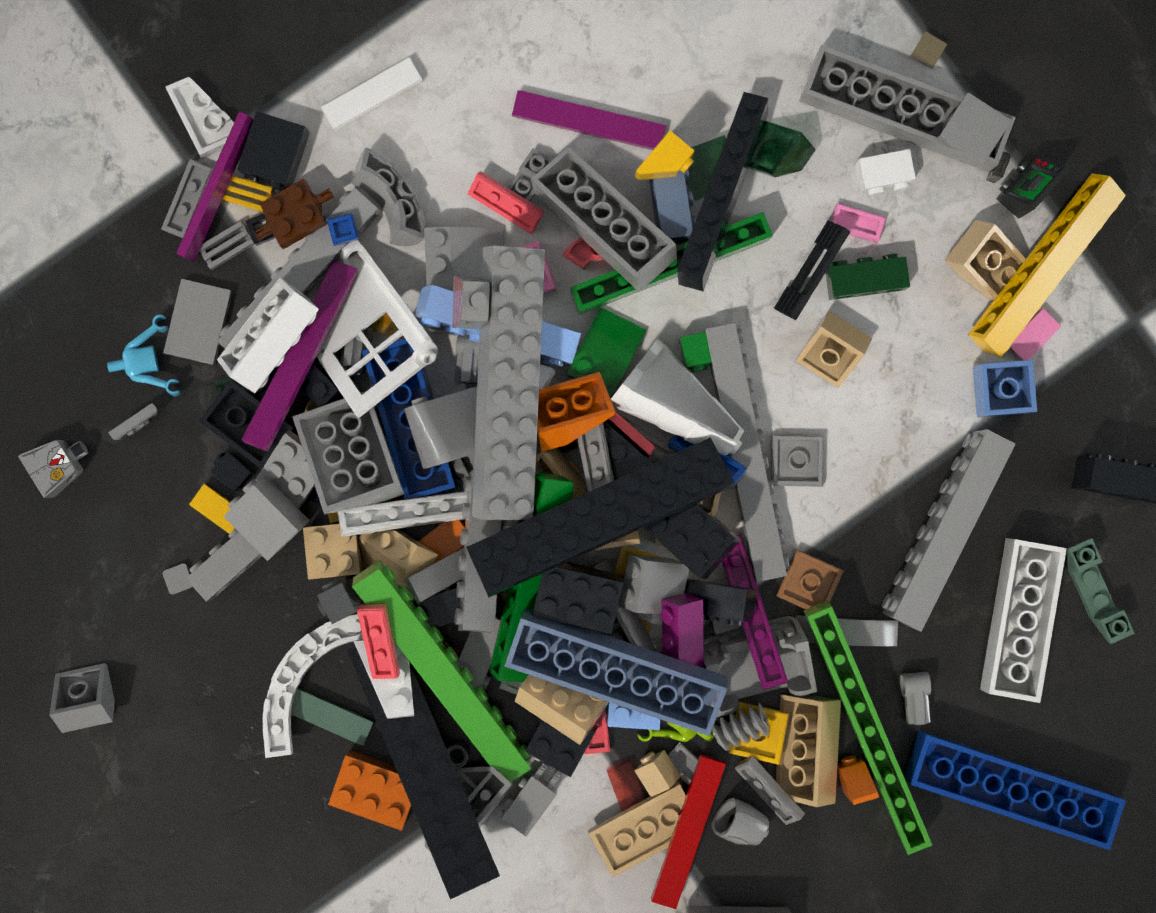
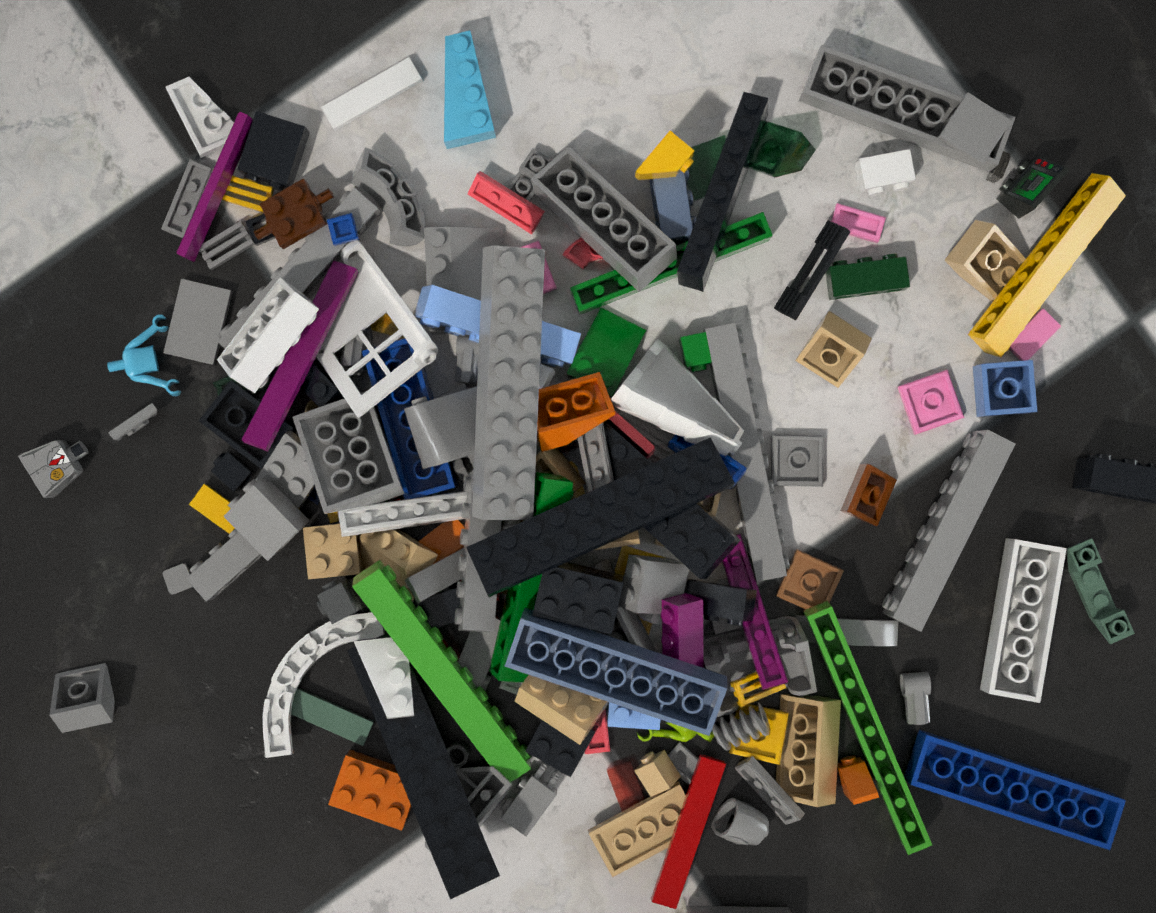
(378, 641): coral tile -> none
(465, 102): none -> medium azure wedge
(470, 302): light grey torso -> none
(588, 120): magenta tile -> none
(739, 692): none -> yellow tile
(868, 494): none -> dark orange slope
(928, 49): dark tan tile -> none
(930, 402): none -> bright pink tile

